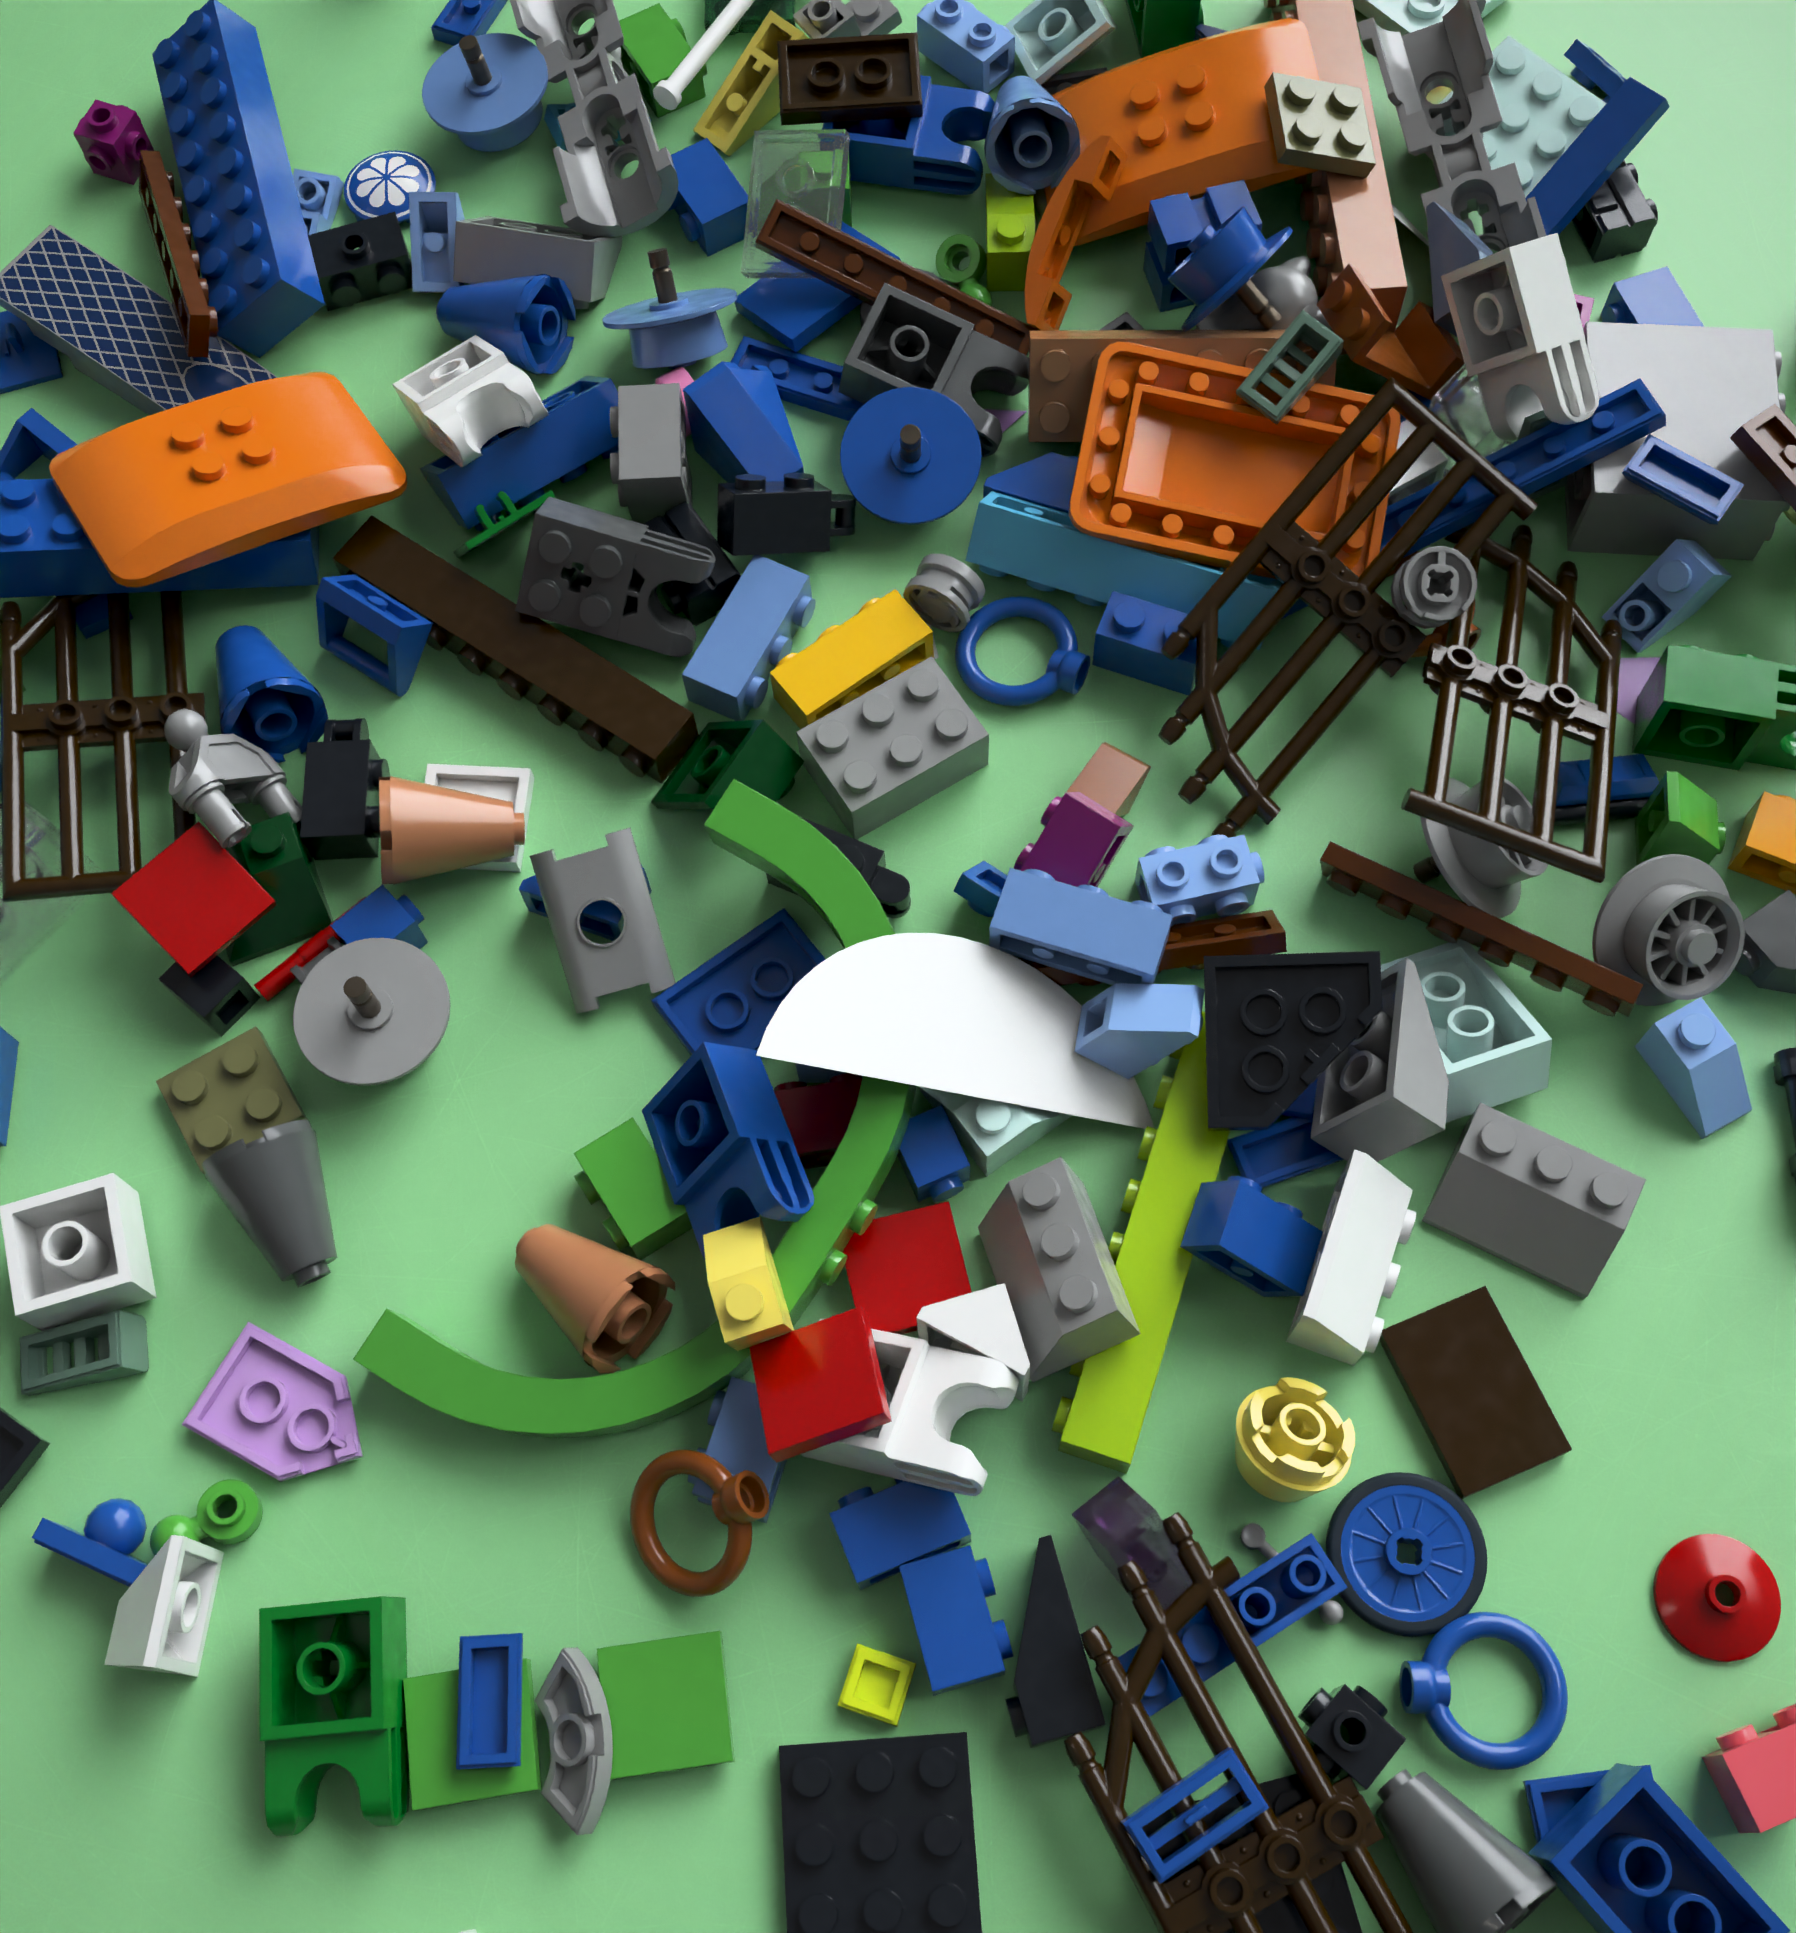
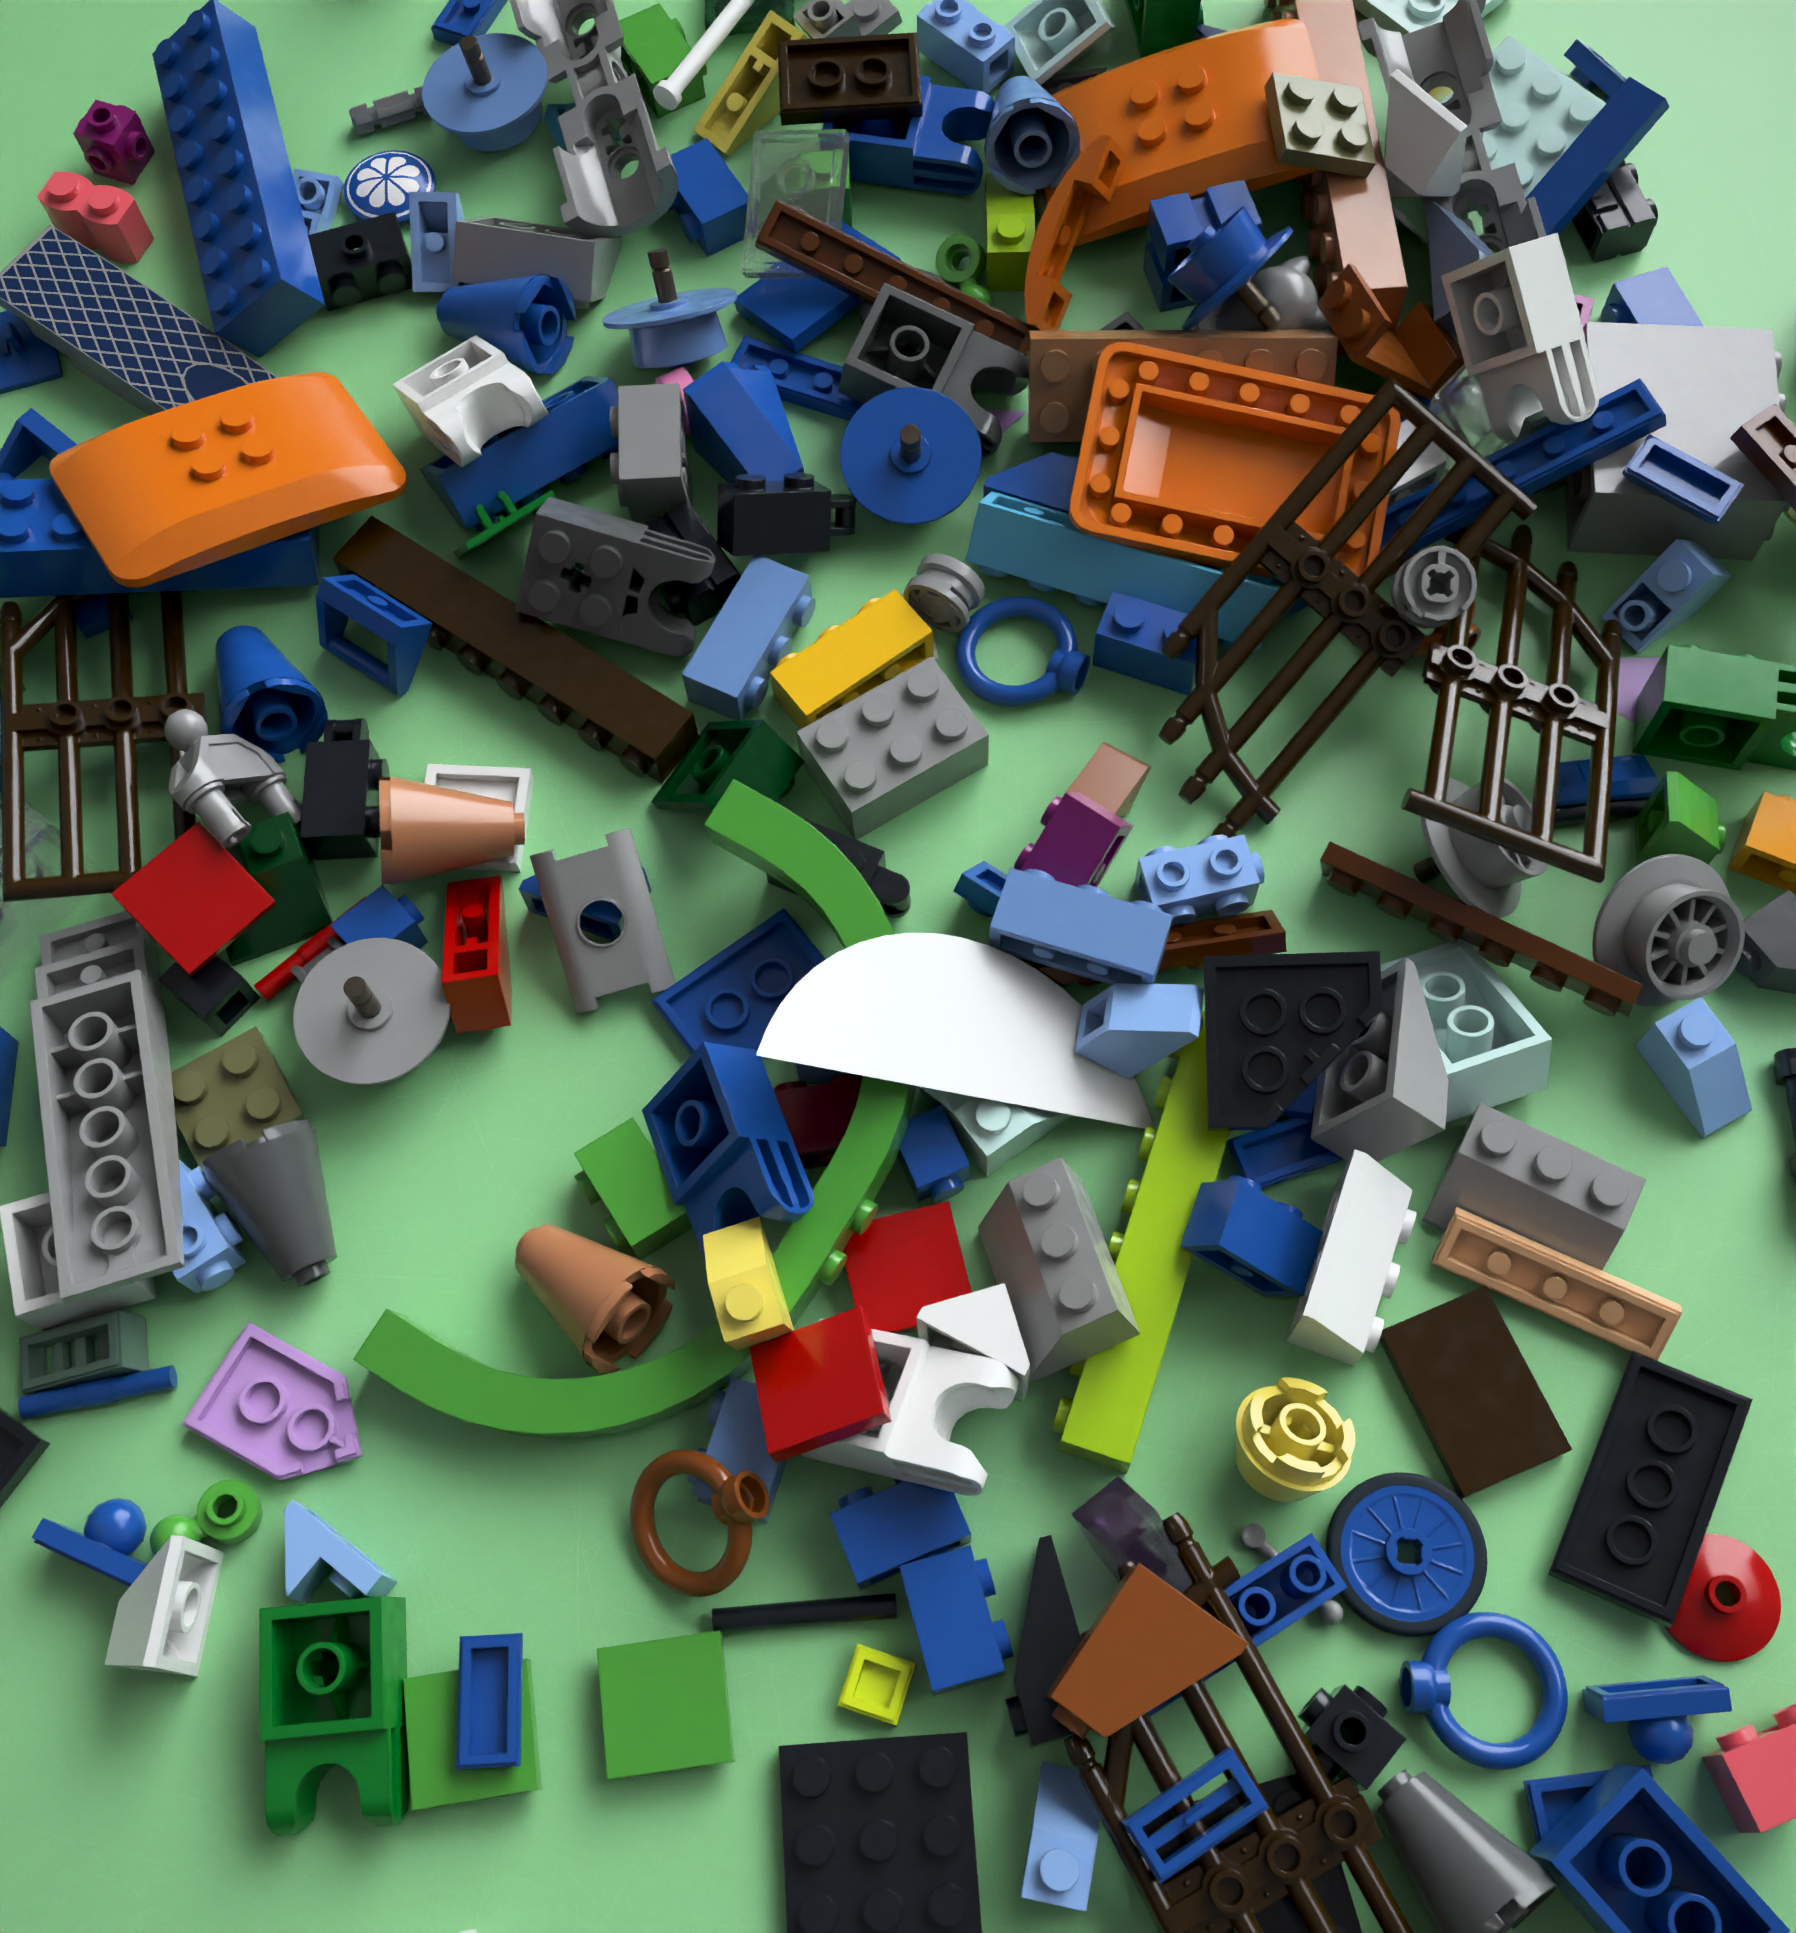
(96, 216): none -> coral brick
(97, 1392): none -> blue piece
(107, 1106): none -> light grey slope
(178, 262): reddish brown plate -> none
(208, 1237): none -> light blue brick
(316, 1549): none -> light blue slope
(387, 111): none -> light grey axle
(477, 955): none -> red slope
(578, 1741): light grey tile -> none
(804, 1613): none -> black bar
(1061, 1841): none -> light blue slope
(1138, 1655): none -> dark orange slope
(1314, 335): sand green slope -> none
(1421, 143): none -> white slope
(1557, 1284): none -> light nougat tile
(1651, 1489): none -> black tile
(1658, 1711): none -> blue tile

